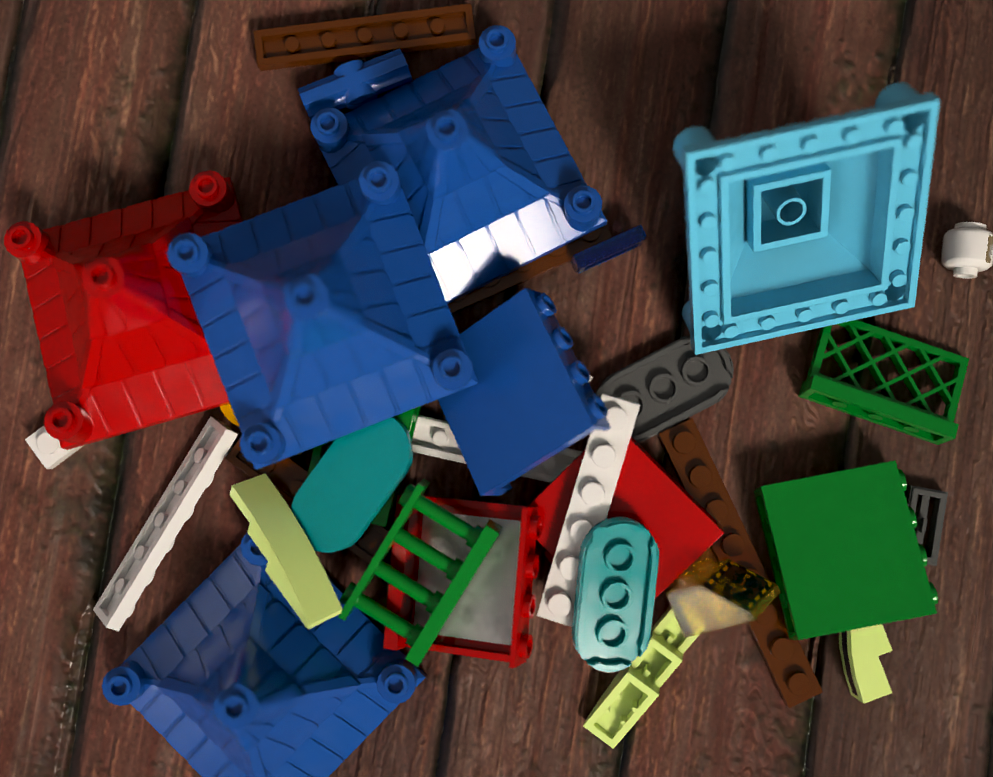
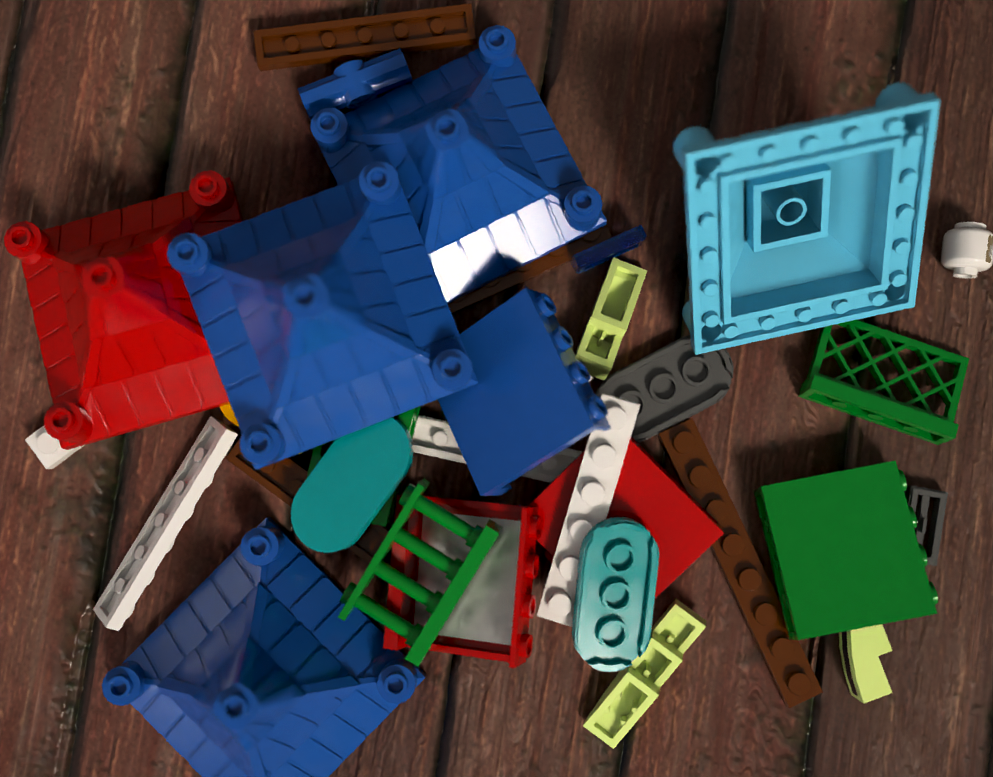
(289, 553): yellowish green slope -> none
(610, 317): none -> yellowish green slope
(719, 596): clear yellow slope -> none

